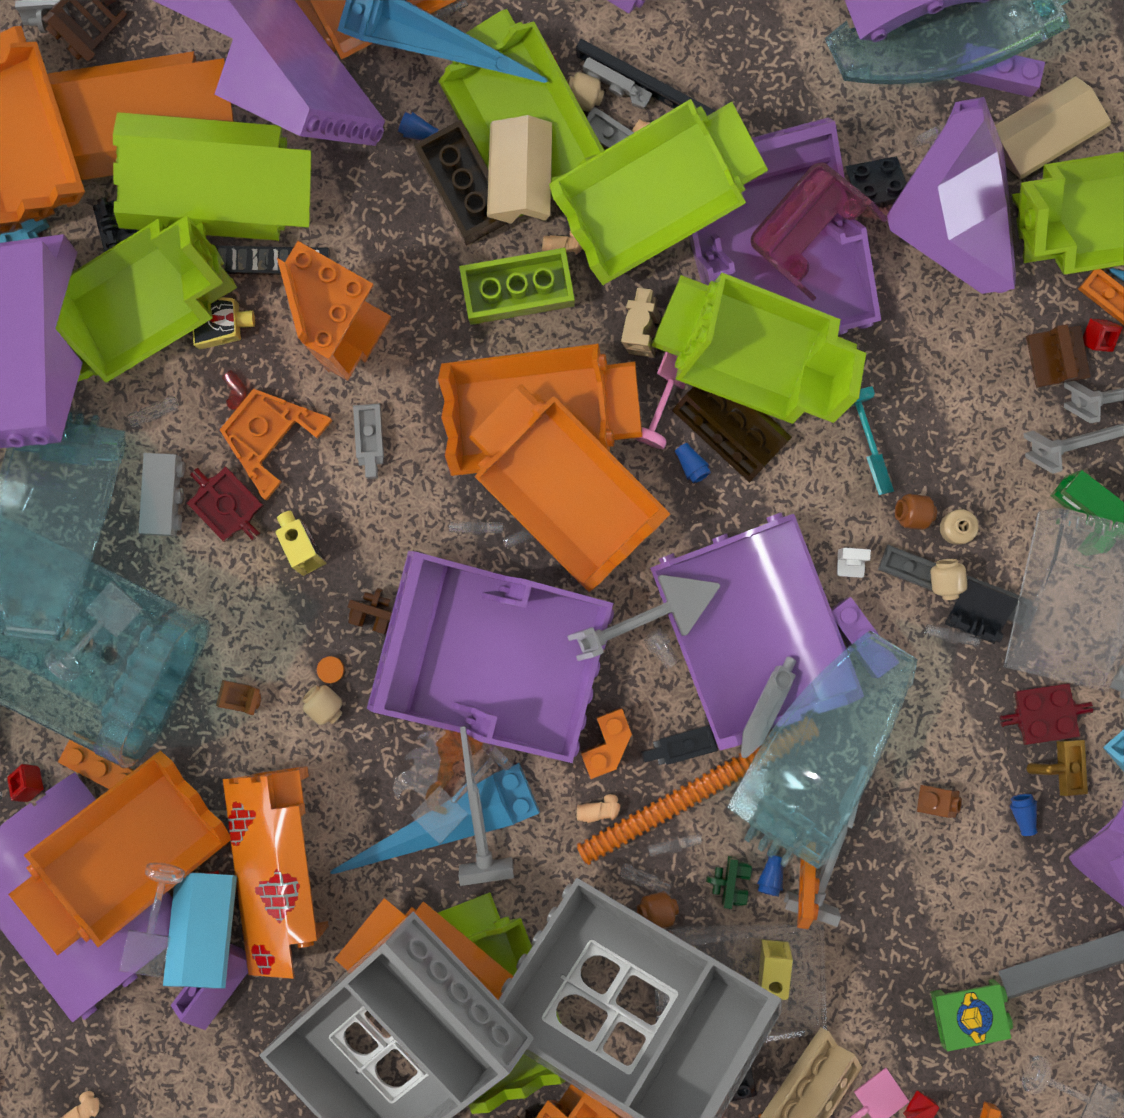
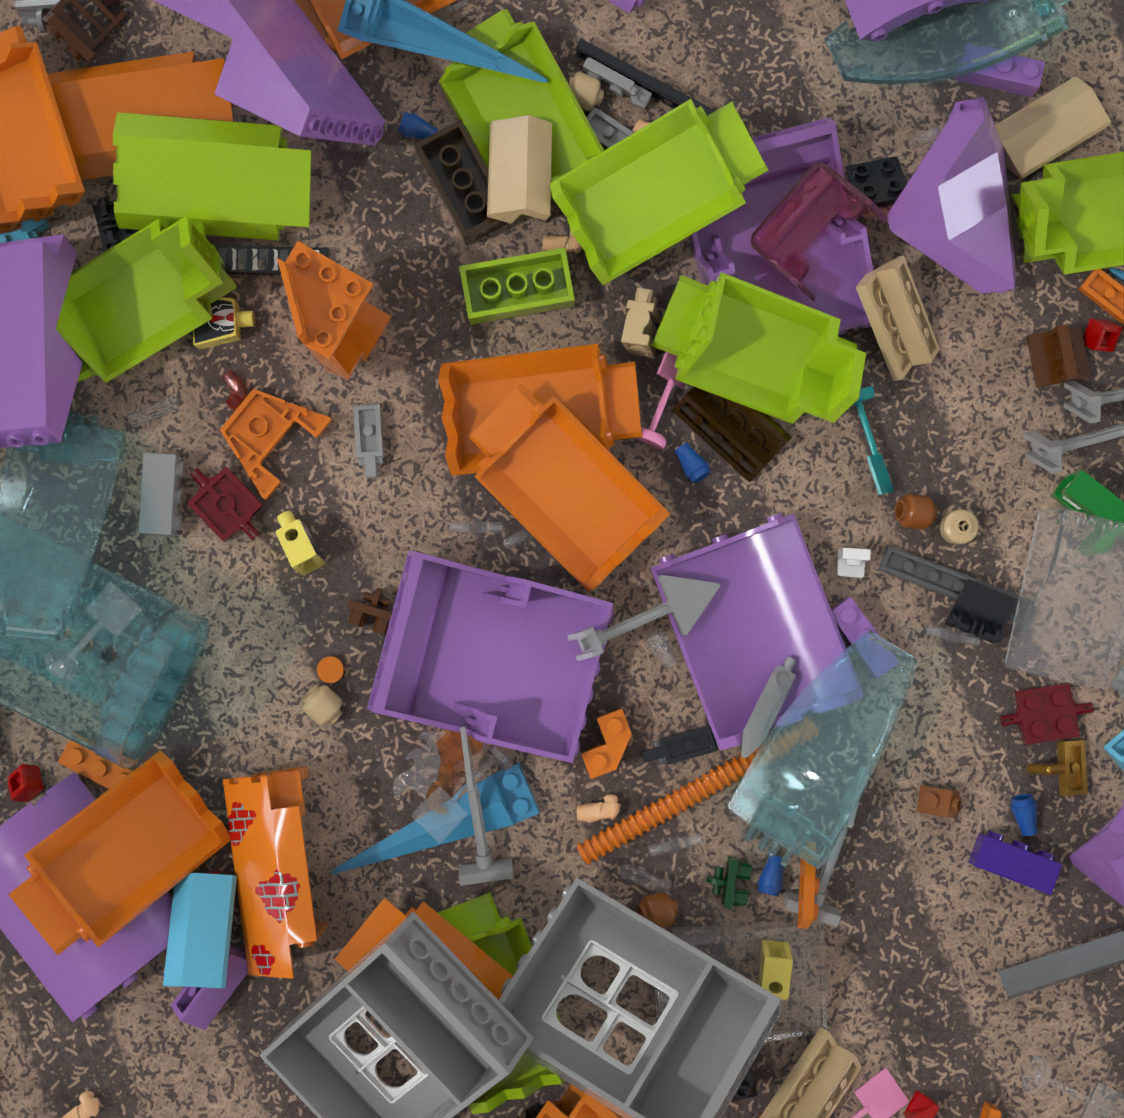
(147, 951): clear piece -> none
(238, 697): dark orange bracket -> none
(897, 317): none -> tan slope
(948, 579): tan head -> none
(972, 1016): bright green panel -> none
(1015, 862): none -> dark purple brick

